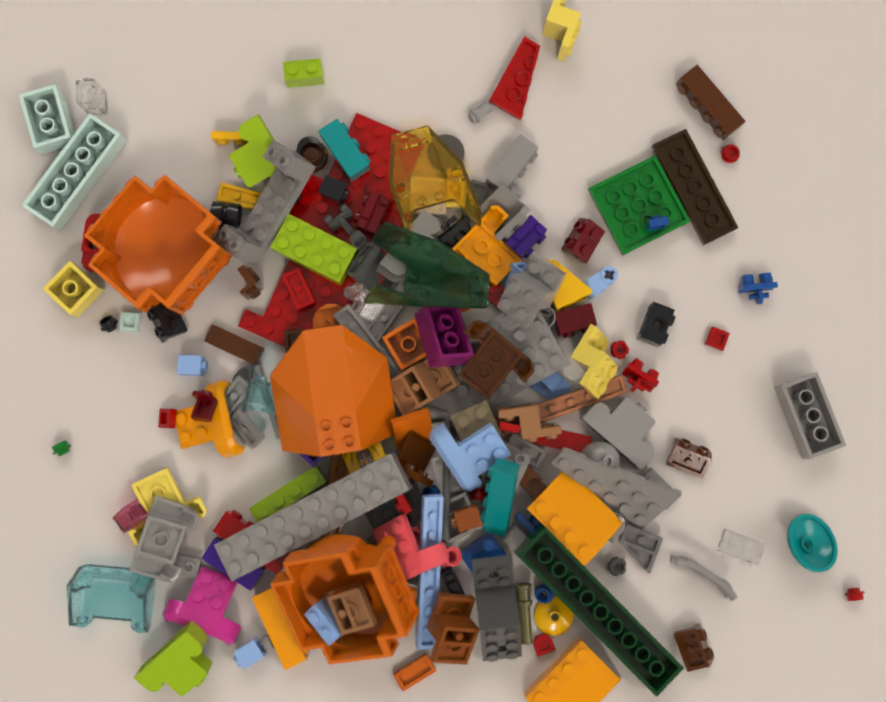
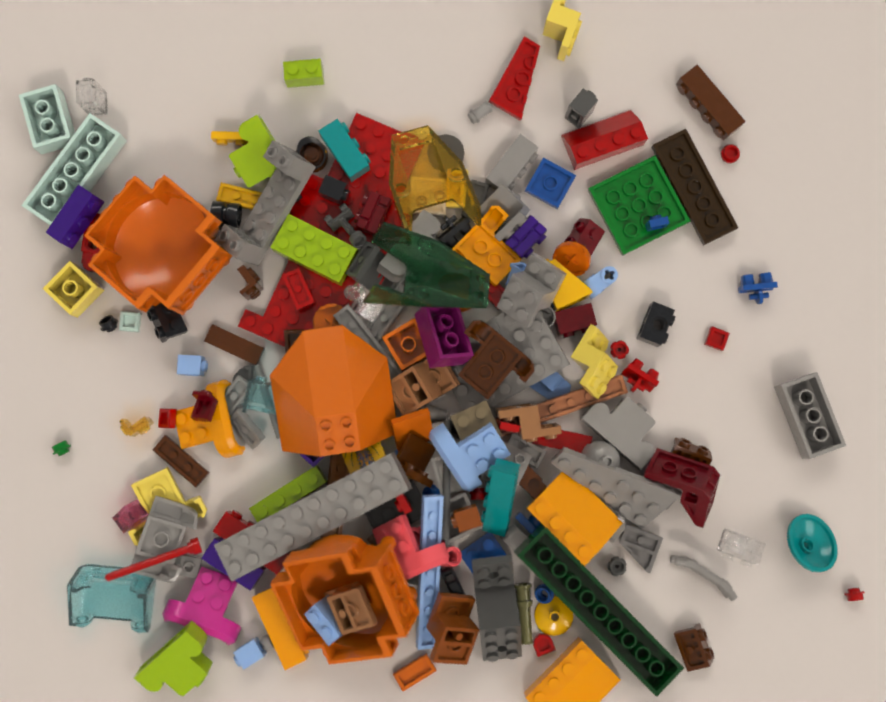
(75, 217): none -> dark purple brick
(140, 427): none -> clear yellow bracket
(181, 461): none -> reddish brown tile
(191, 547): none -> red piece
(550, 183): none -> blue plate
(573, 257): none -> orange tile
(581, 108): none -> dark grey brick
(604, 139): none -> red slope
(688, 476): none -> dark red bracket

